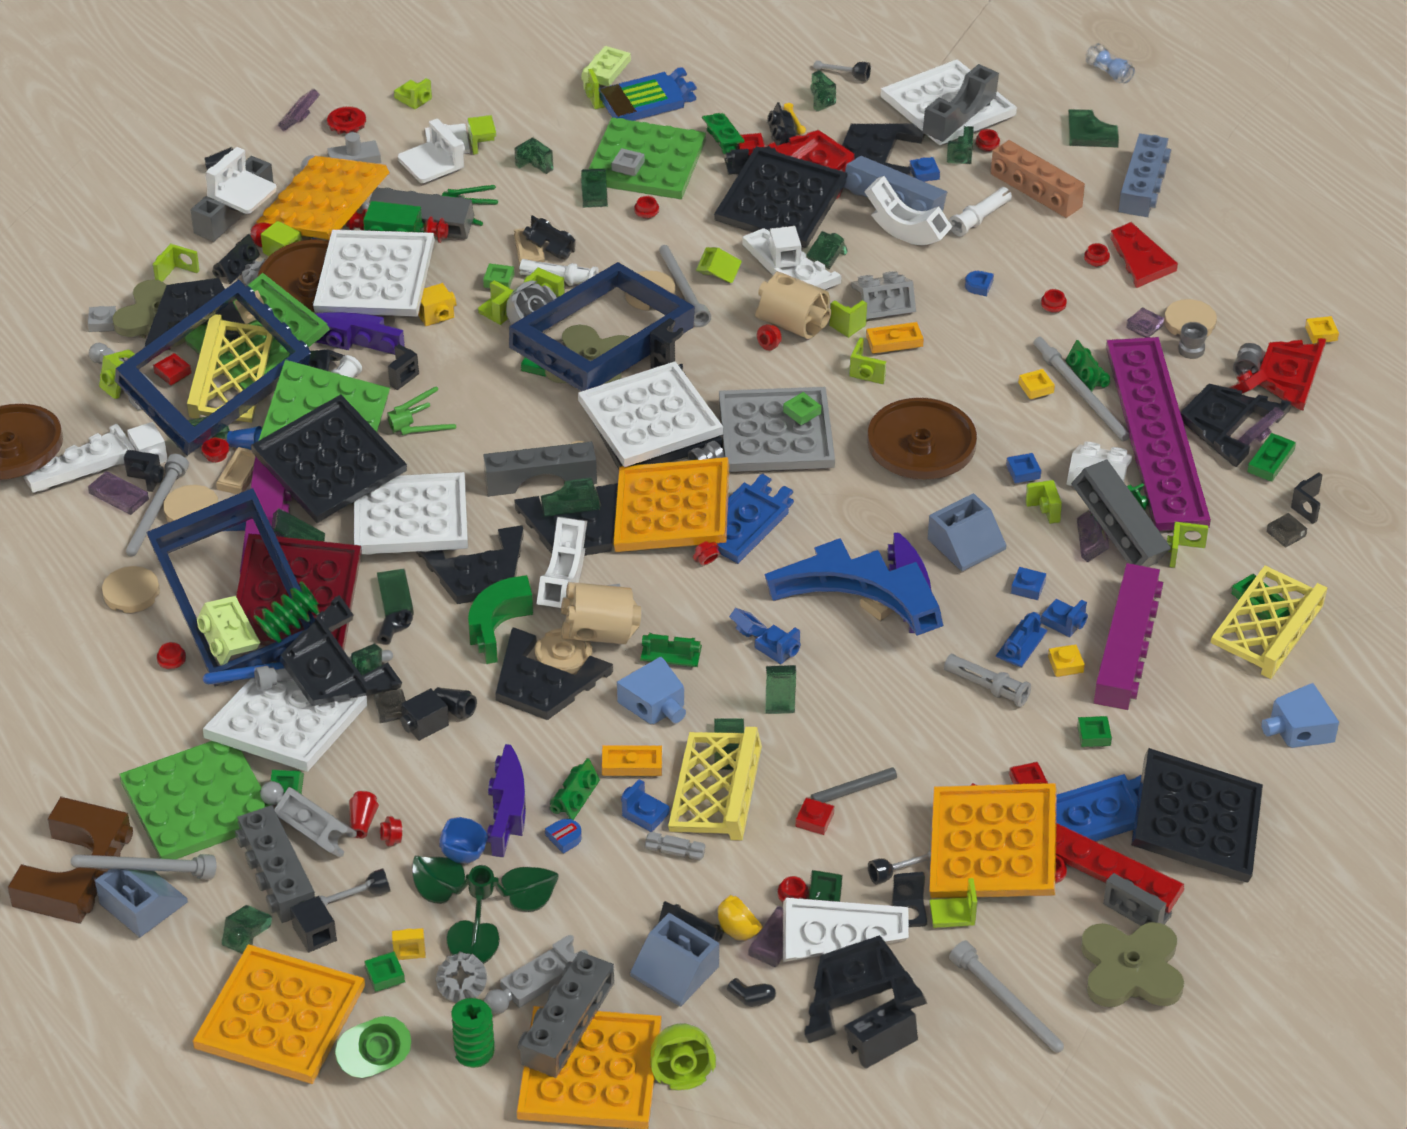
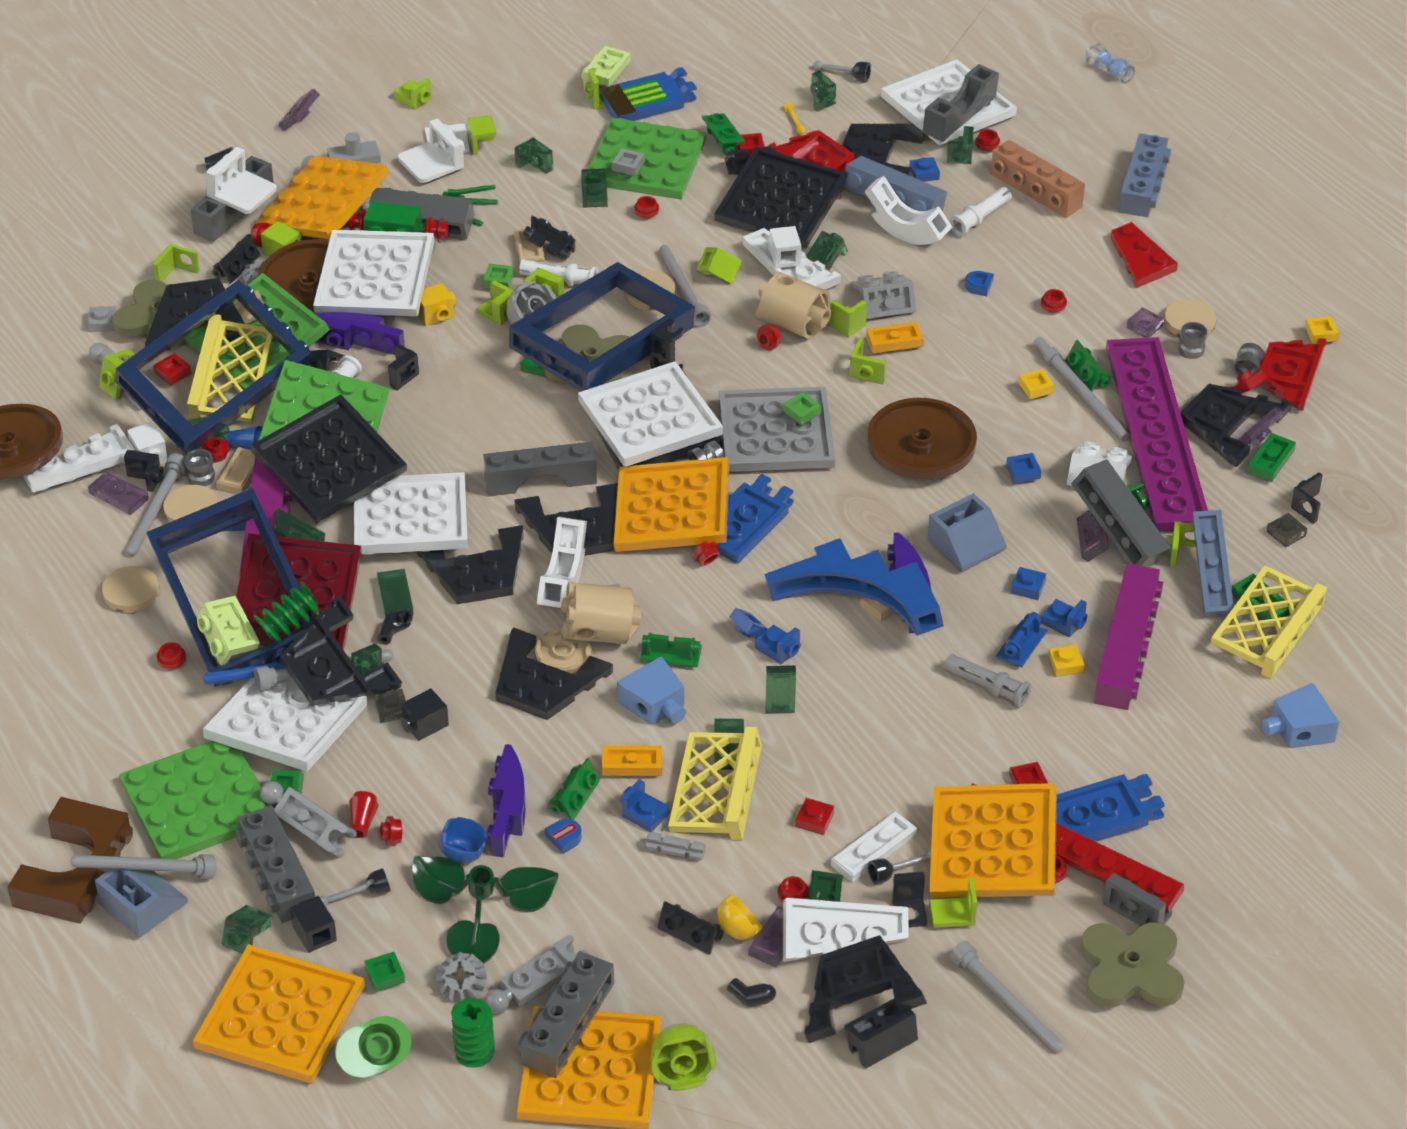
(199, 466): none -> flat silver wheel
(340, 120): red gear -> none
(401, 416): bright green plant -> none
(409, 943): yellow plate -> none
(459, 702): black cone -> none
(495, 605): green arch -> none
(572, 497): clear green tile -> none
(676, 960): sand blue slope -> none
(780, 125): black hinge -> none
(855, 785): dark grey bar -> none
(874, 844): none -> white tile
(1046, 496): lime bracket -> none
(1089, 131): clear green tile -> none
(1094, 731): green plate -> none
(1097, 255): red plate -> none
(1197, 815): black plate -> none
(1212, 563): none -> sand blue plate

